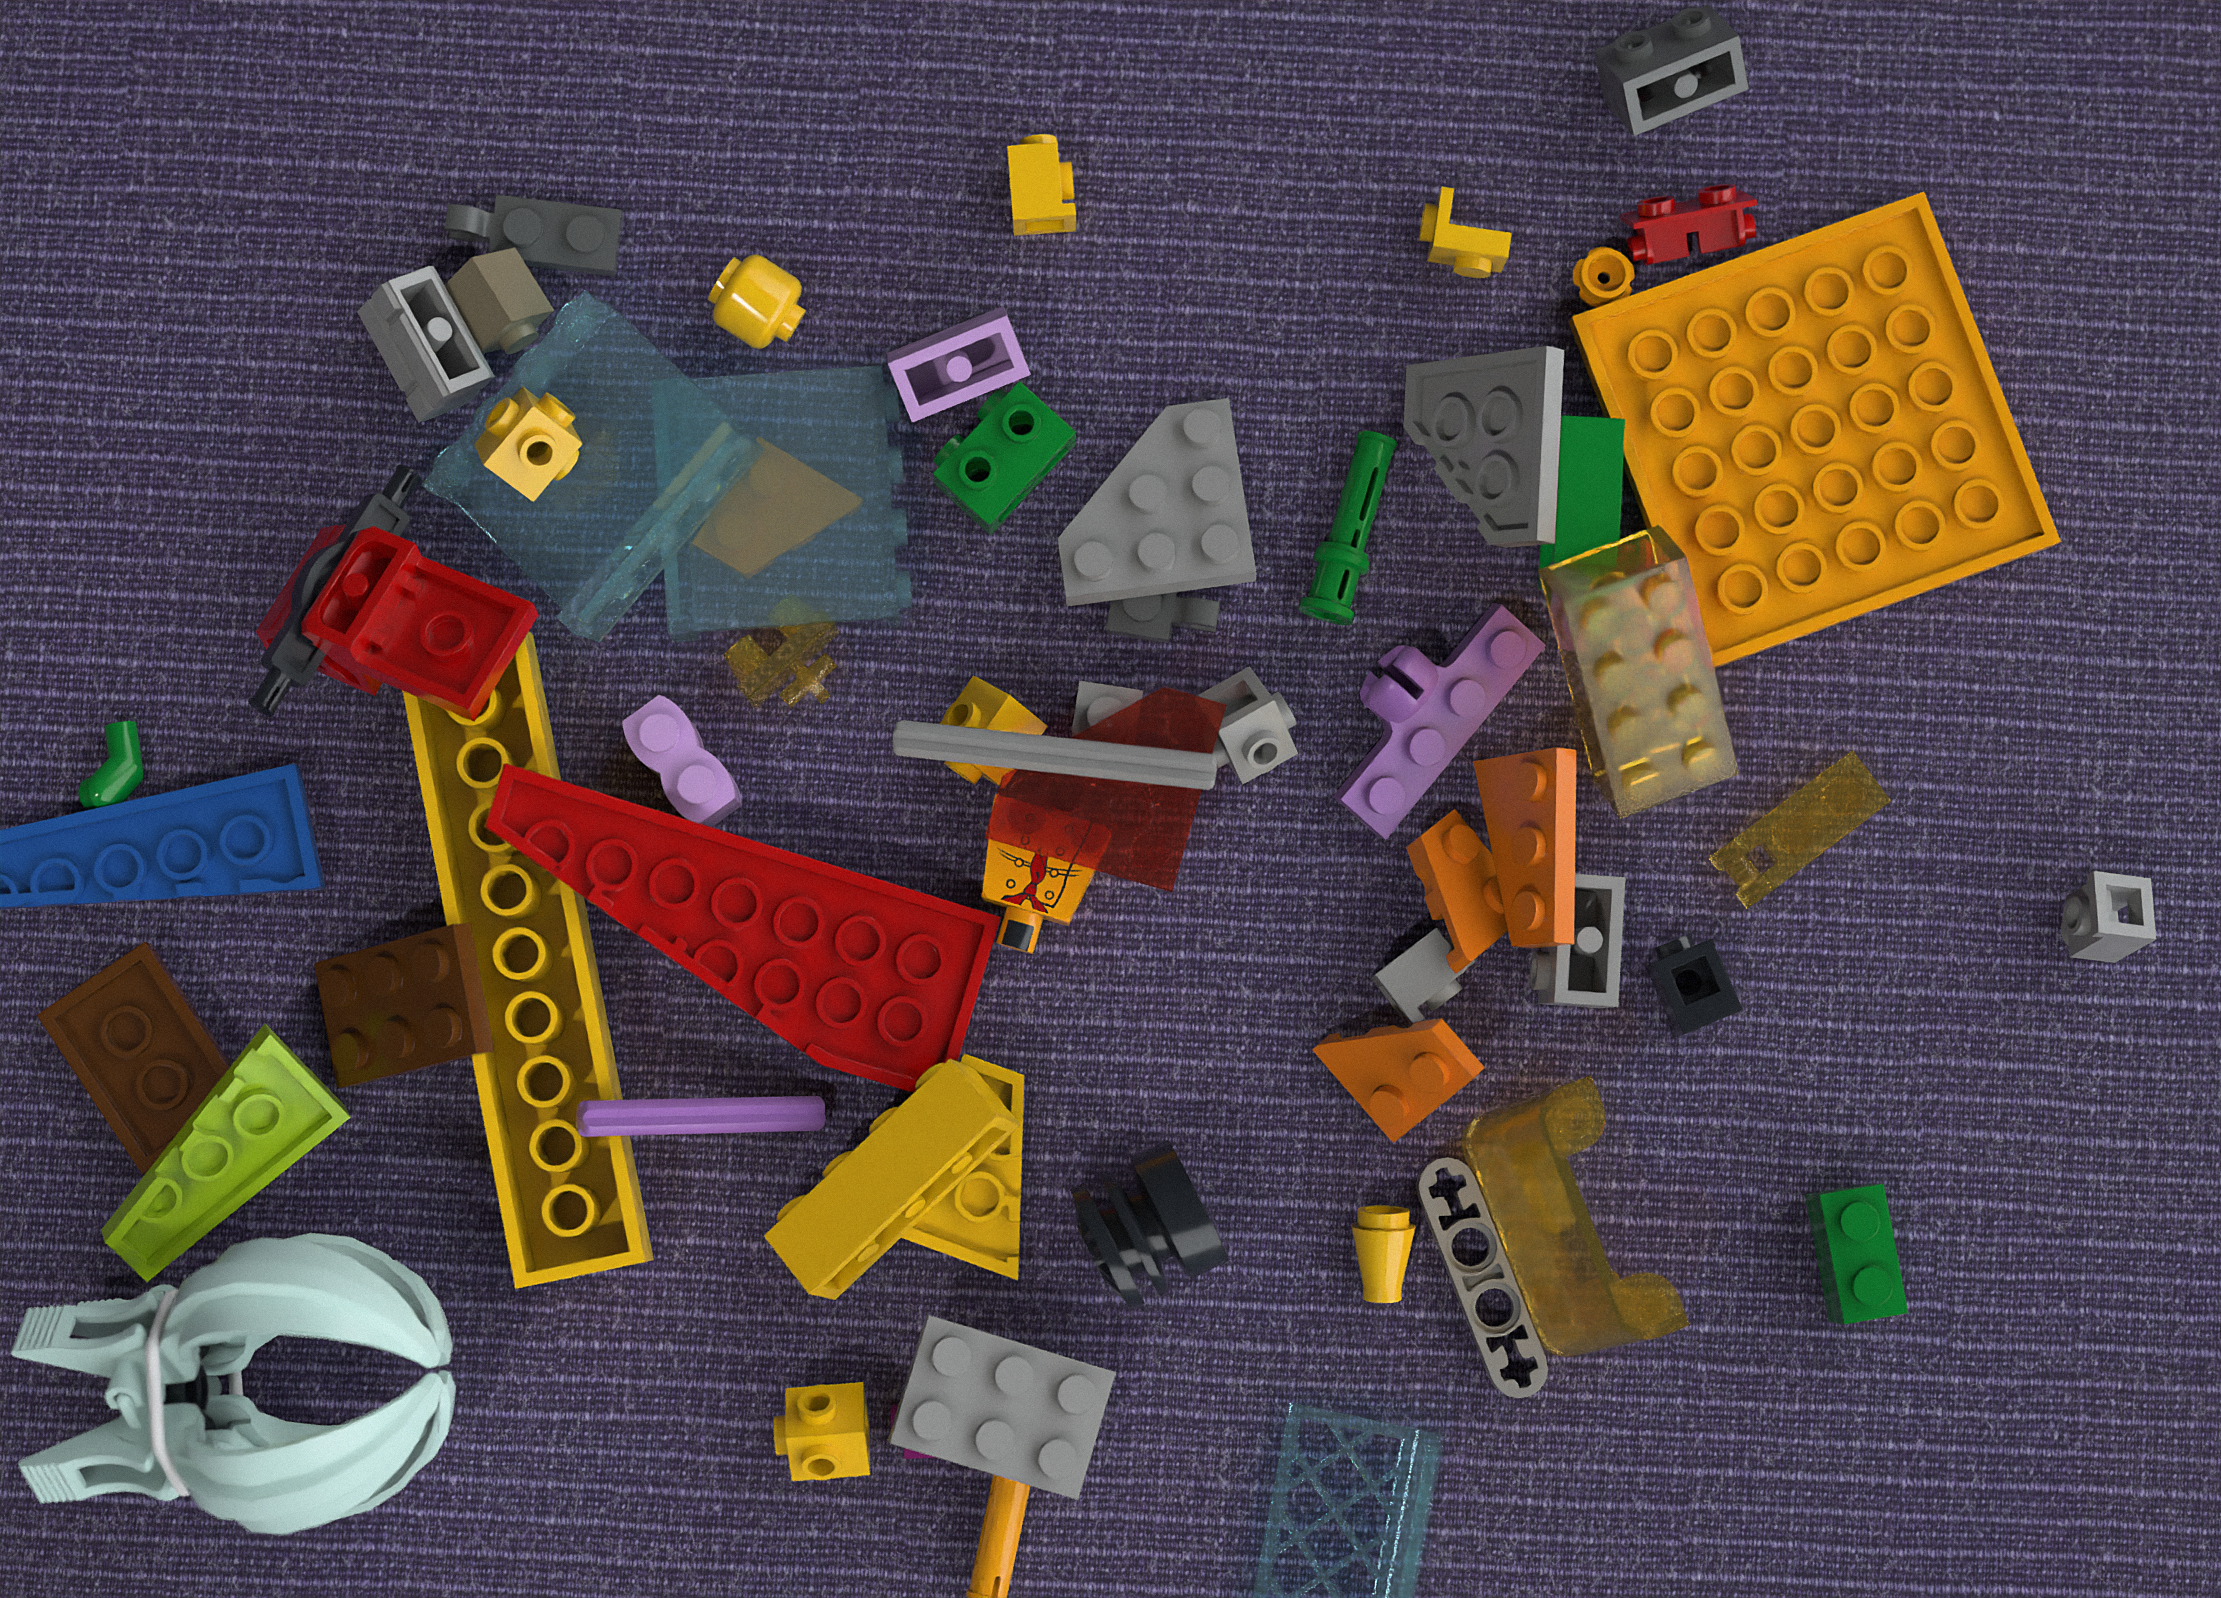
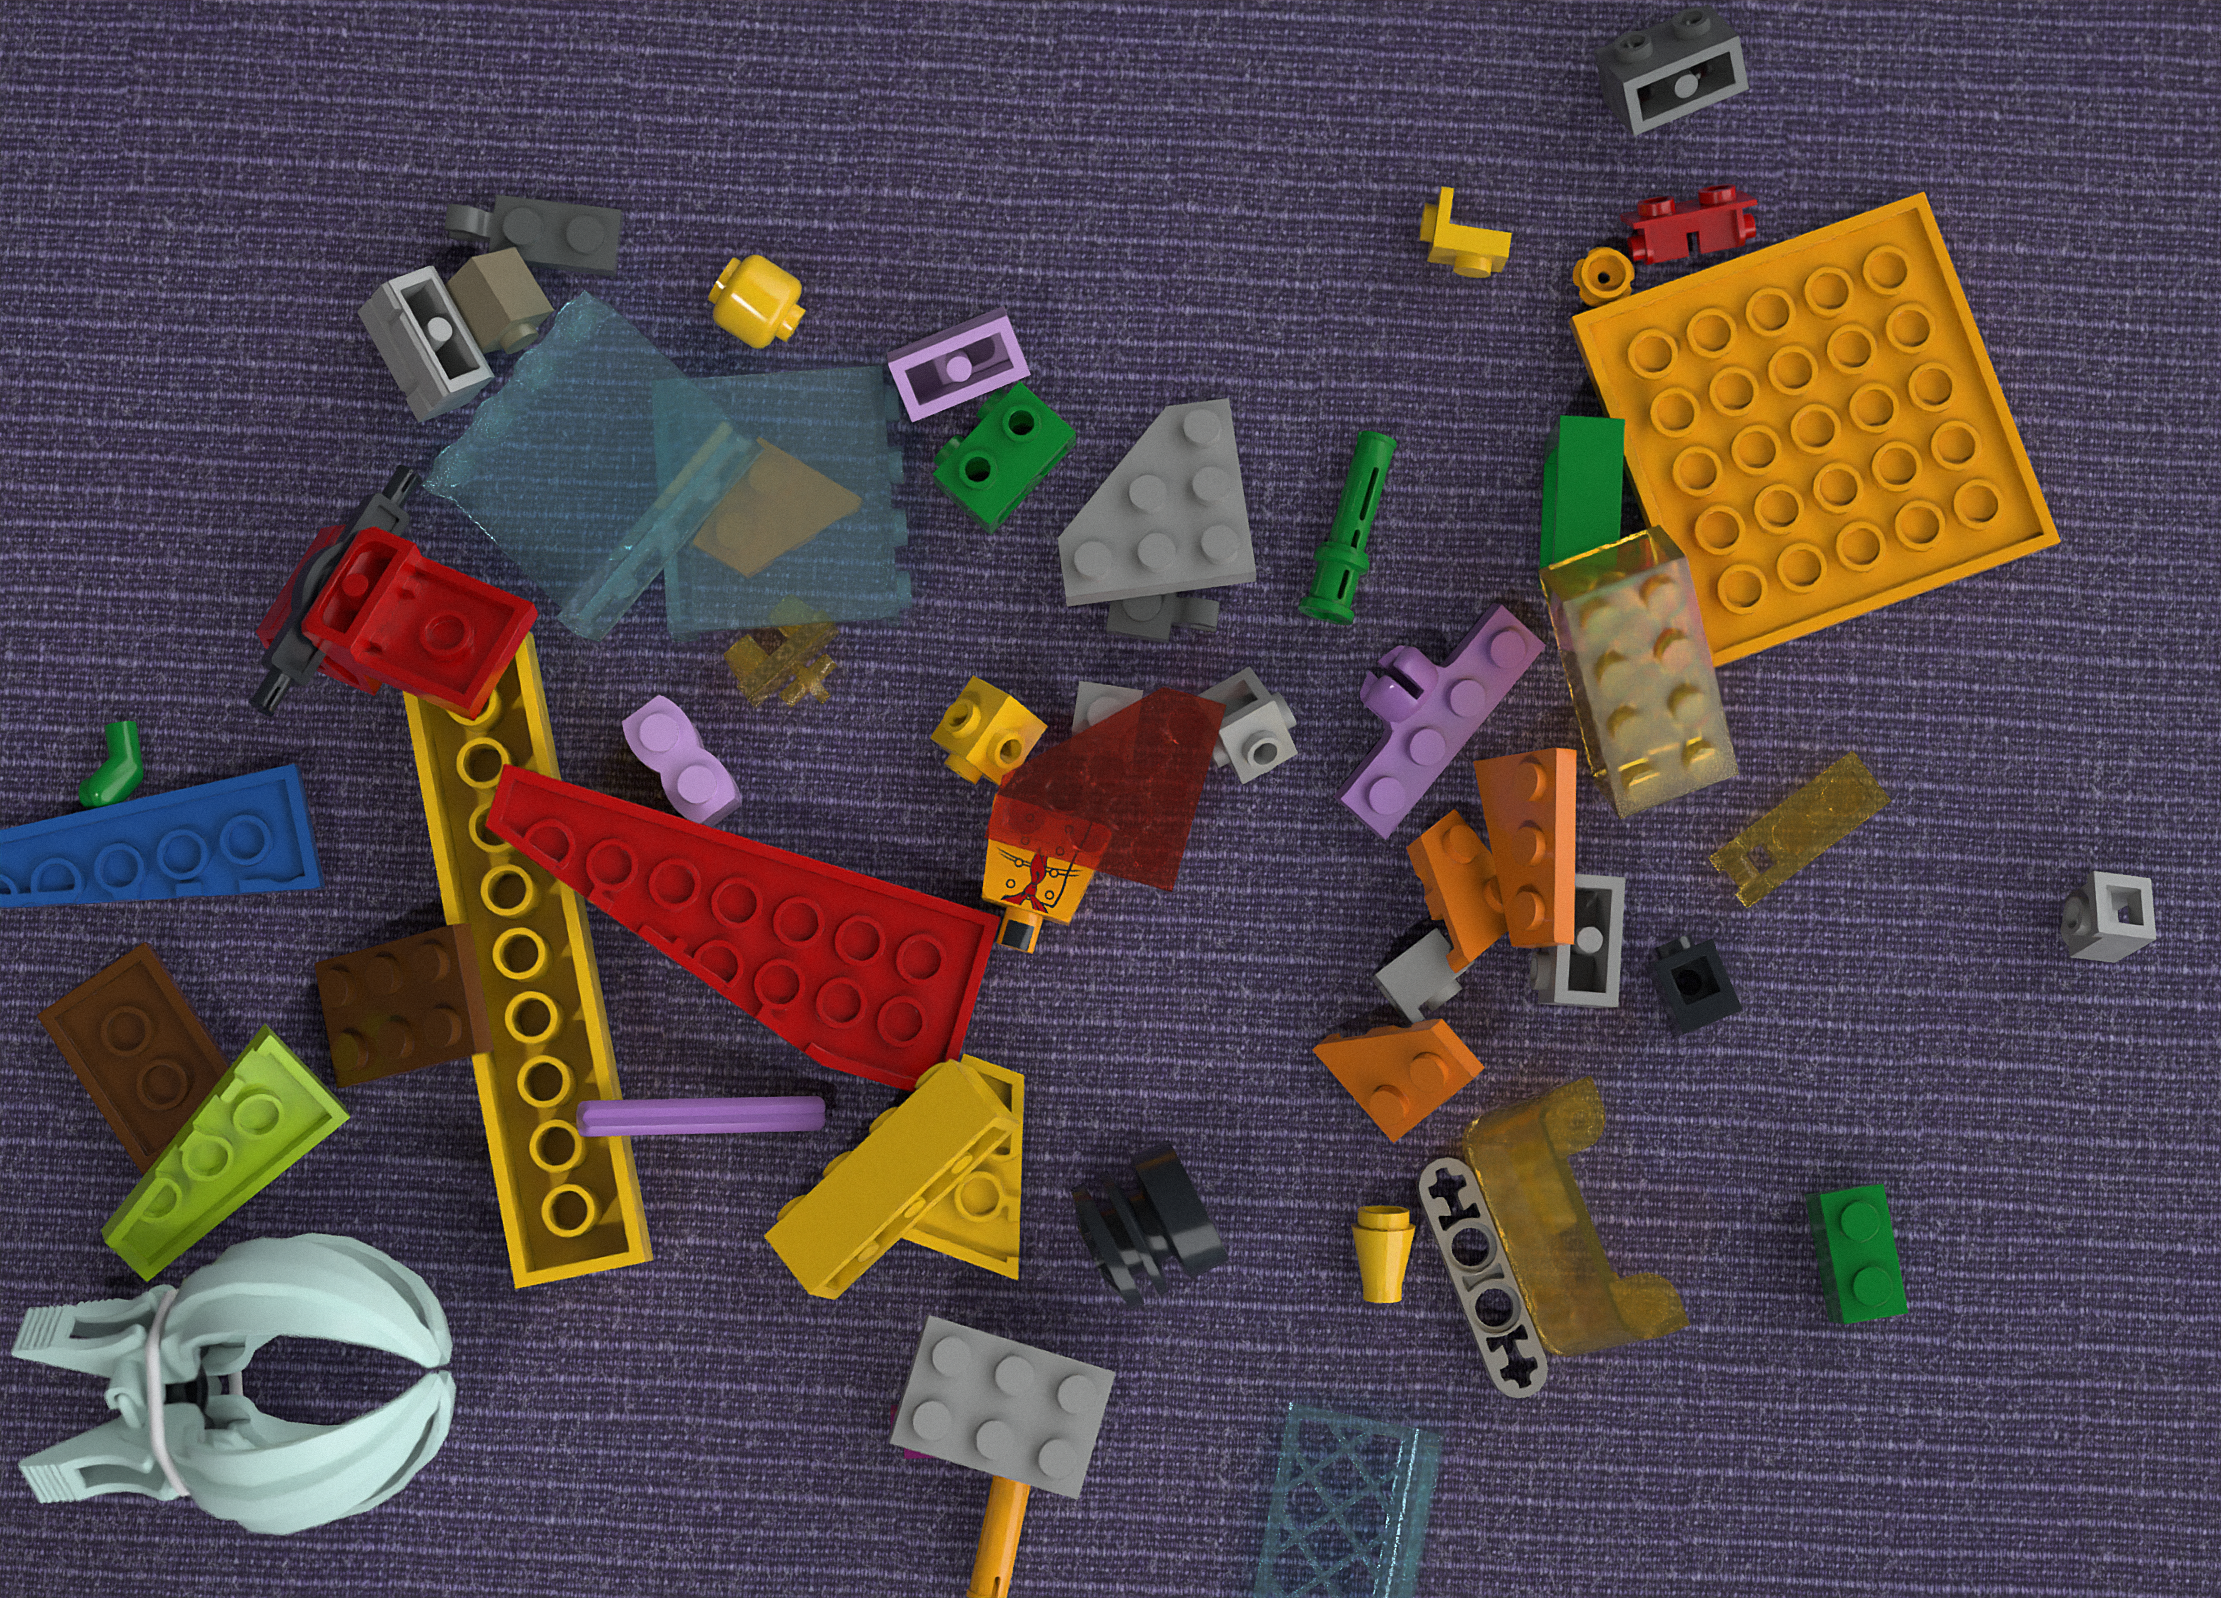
(529, 442): yellow brick -> none
(824, 1431): yellow brick -> none
(1039, 187): yellow brick -> none
(1054, 754): light grey axle -> none
(1494, 436): light grey plate -> none

